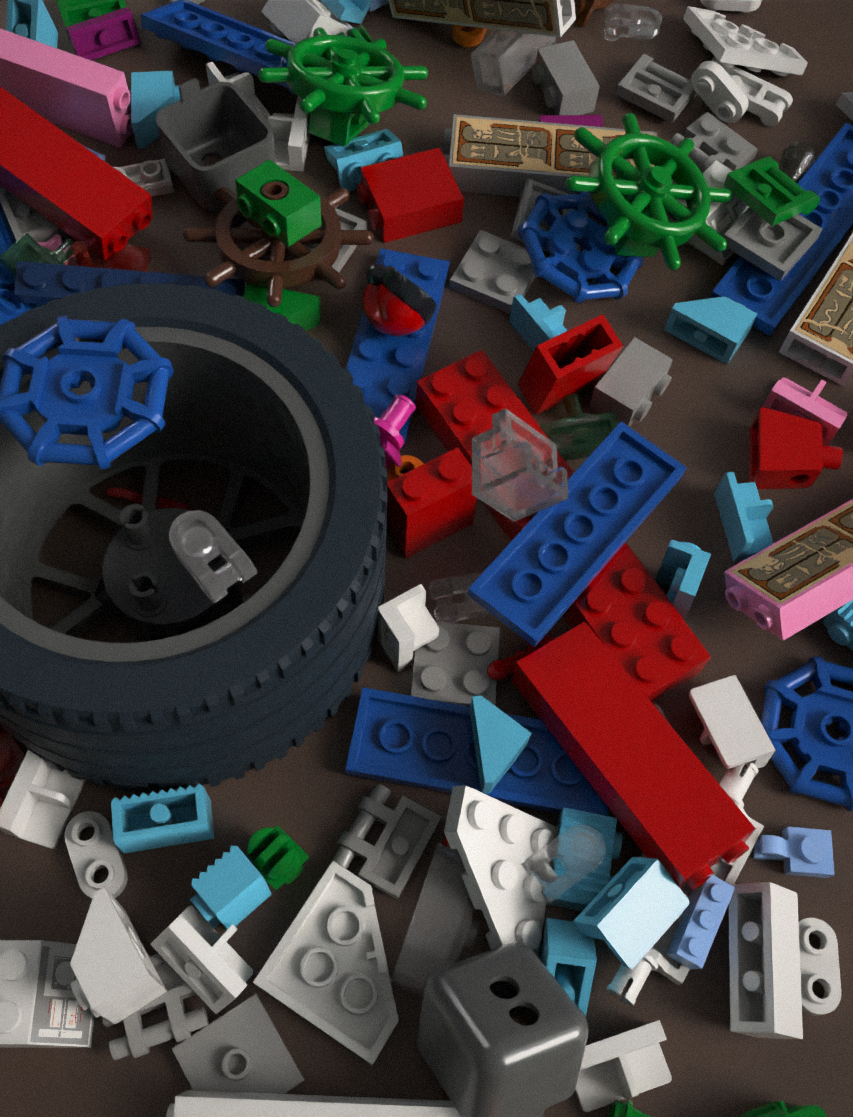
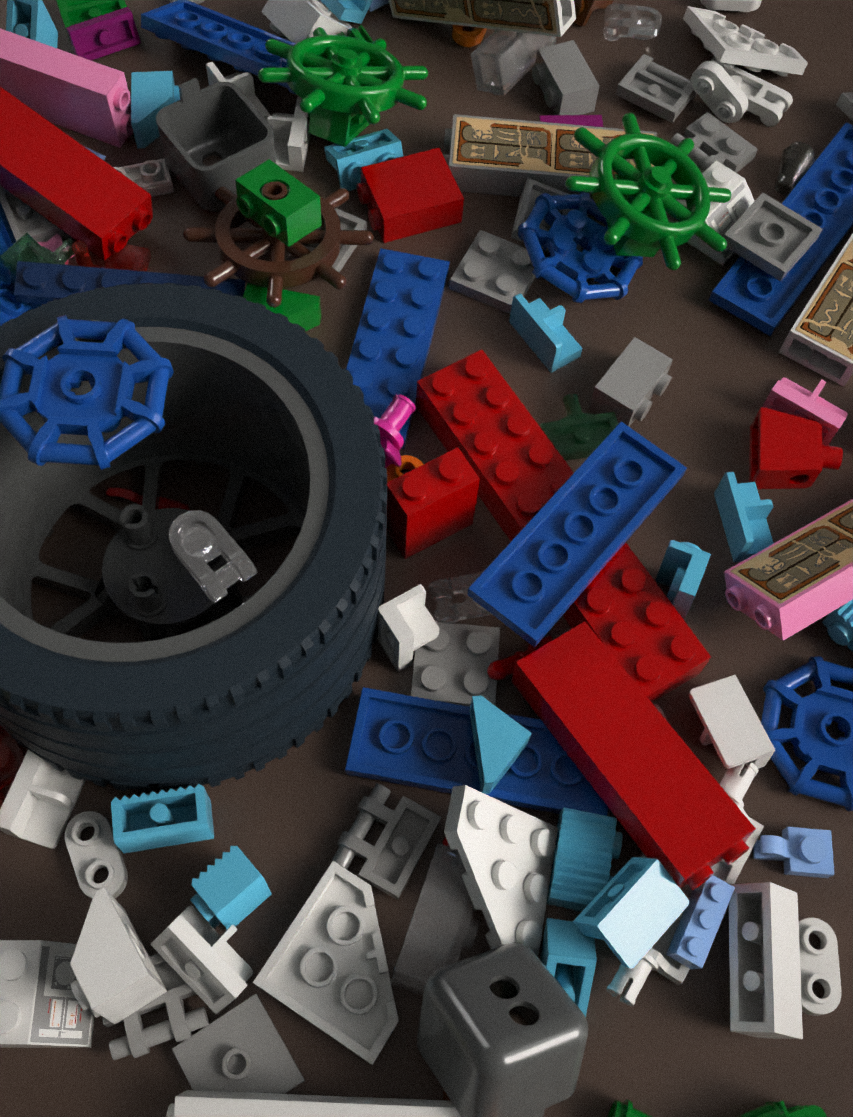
(276, 856): green arm -> none
(395, 303): piece -> none
(516, 468): clear plate -> none
(569, 363): red brick -> none
(578, 850): clear plate -> none
(622, 1067): white panel -> none
(711, 325): medium azure slope -> none
(770, 191): green plate -> none

